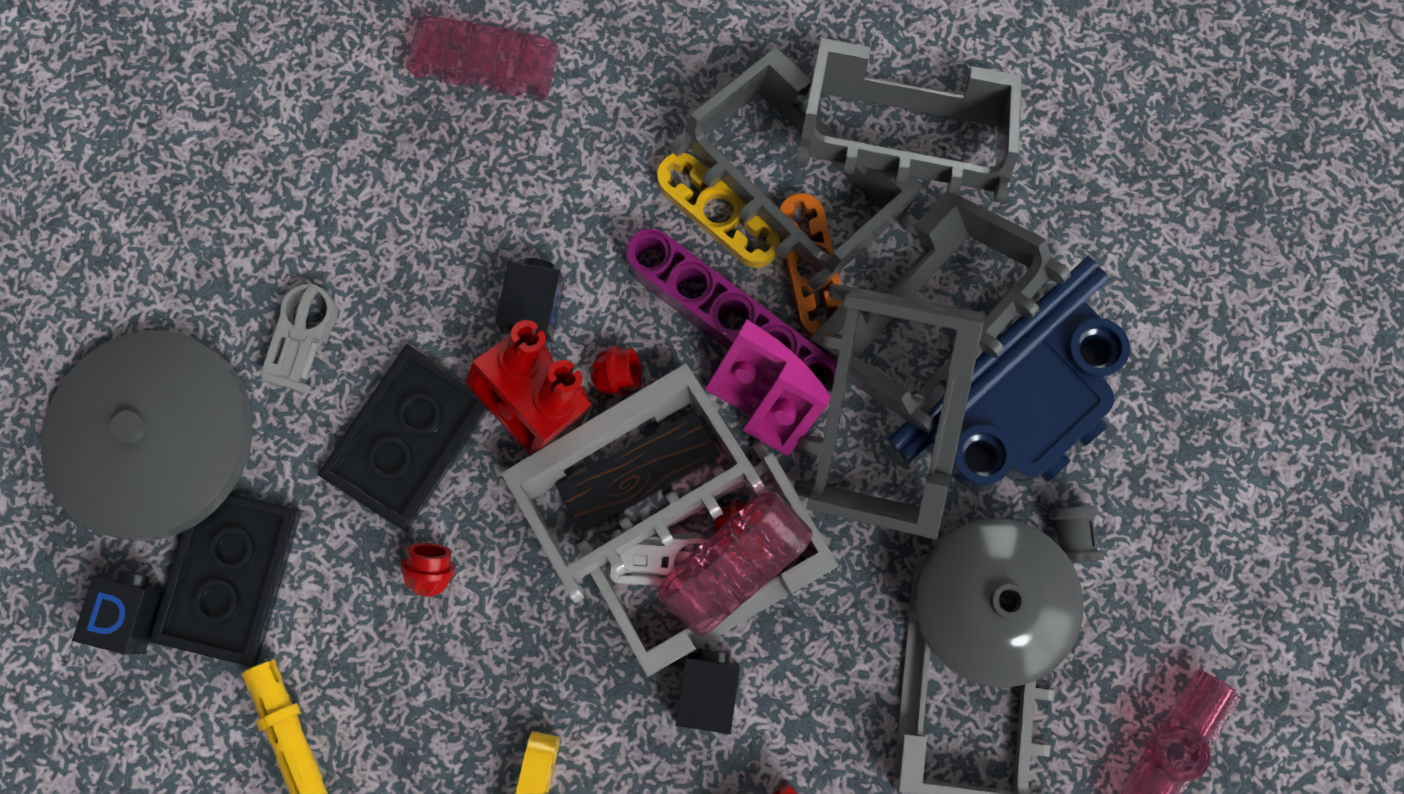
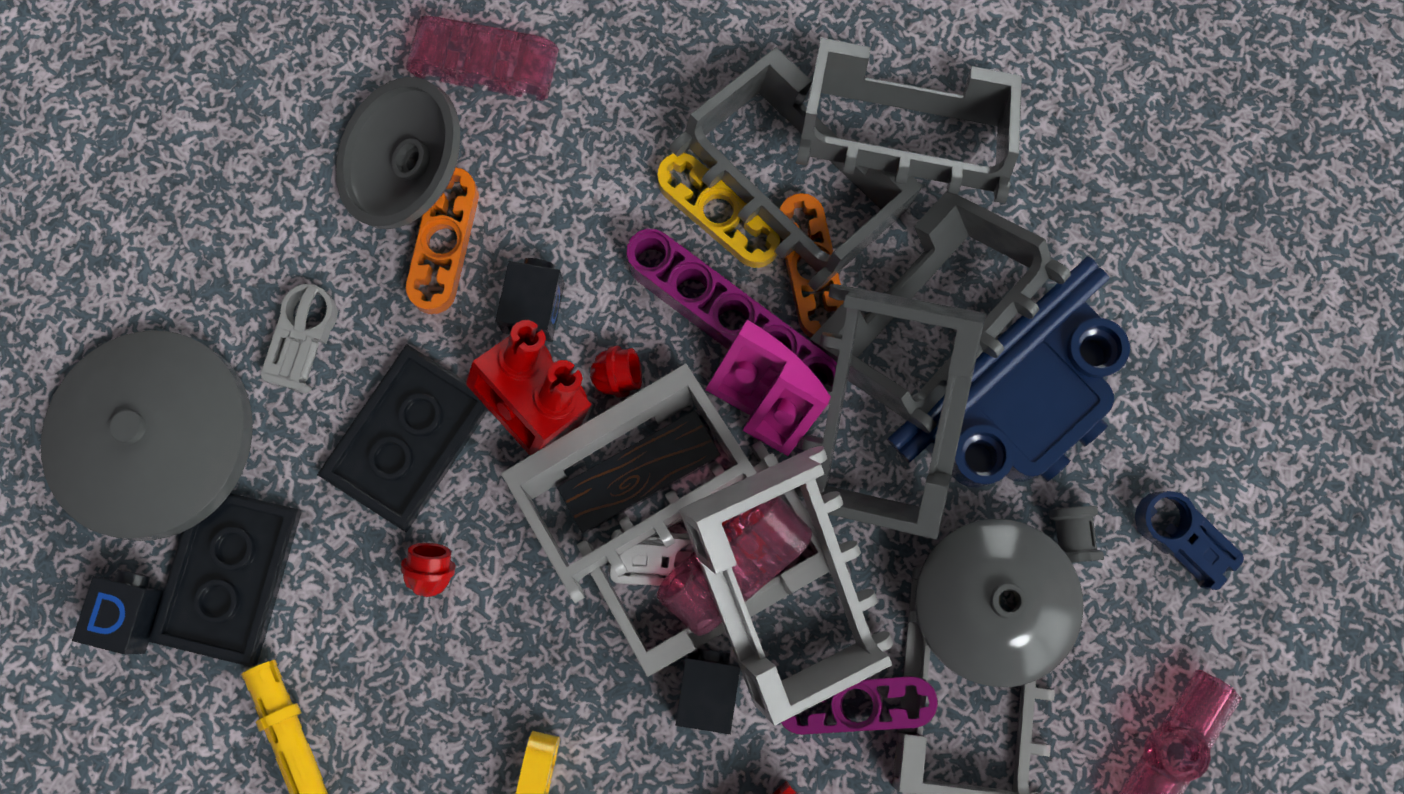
(398, 153): none -> dark grey dish
(449, 280): none -> orange beam
(703, 521): none -> light grey hinge
(900, 716): none -> magenta beam
(1194, 543): none -> dark blue piece

